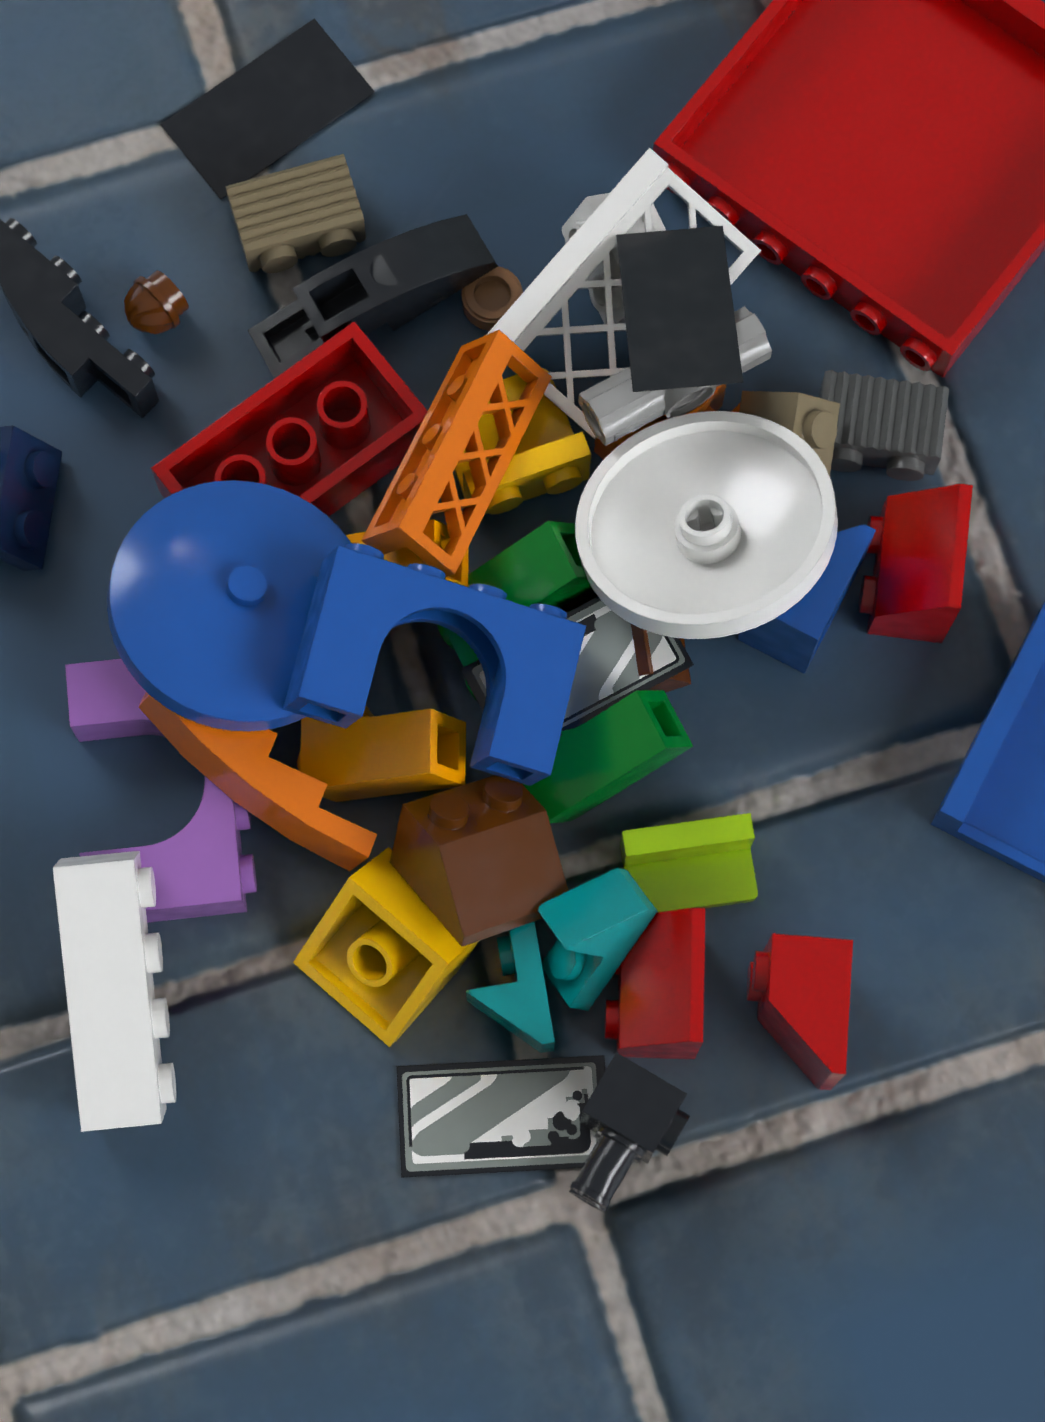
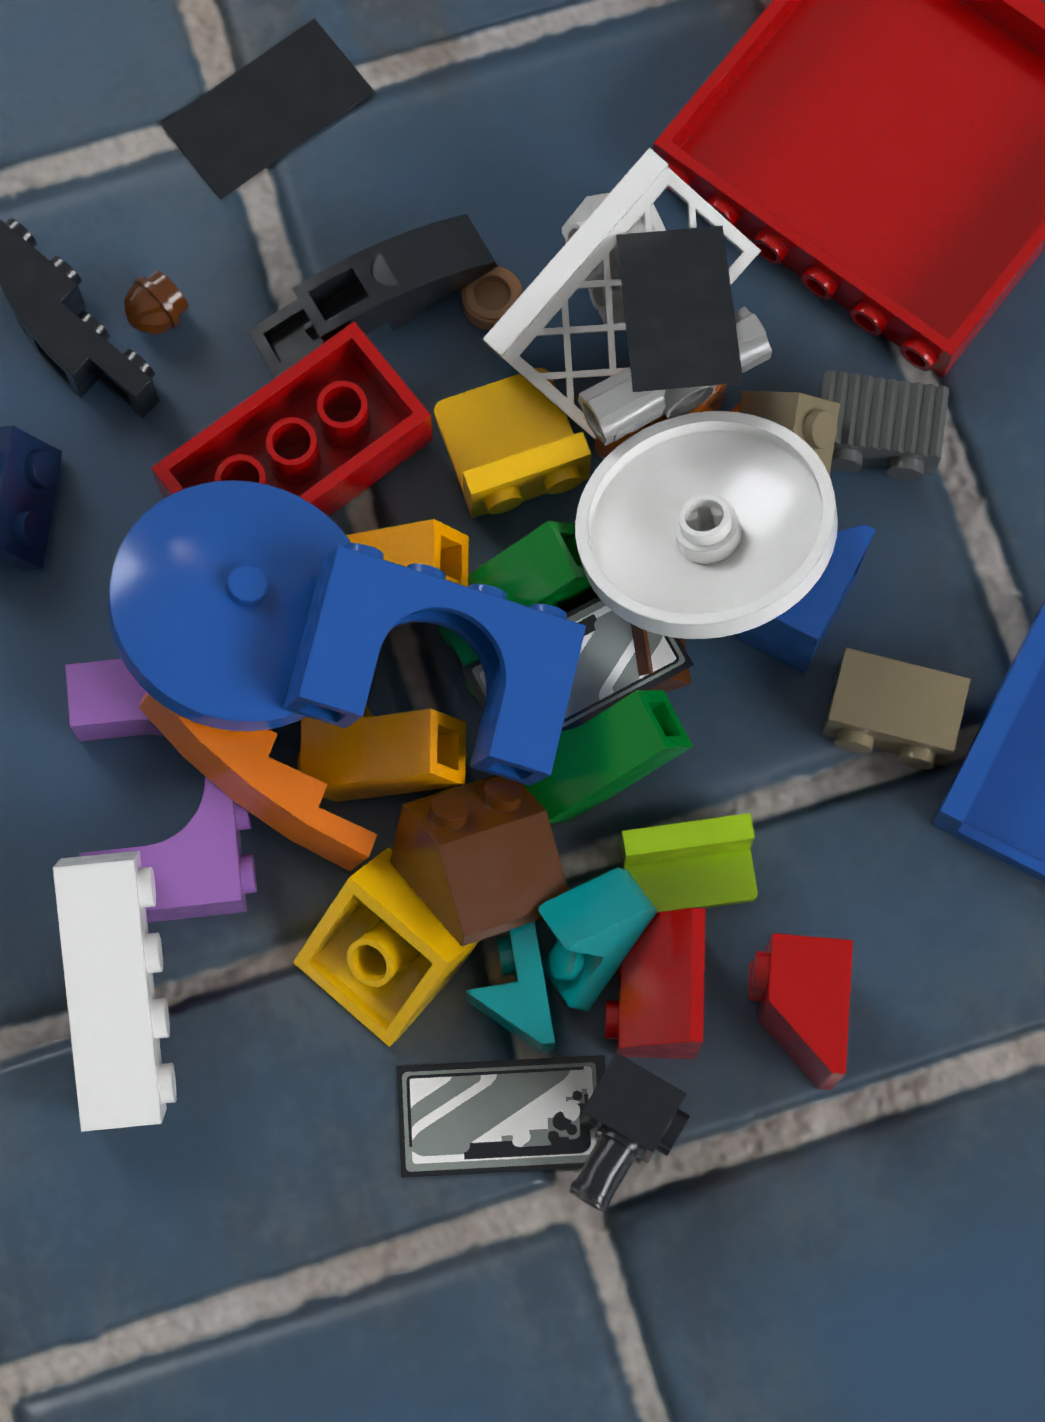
(297, 214): dark tan brick -> none
(439, 446): orange fence -> none
(895, 709): none -> dark tan brick
(918, 563): red slope -> none

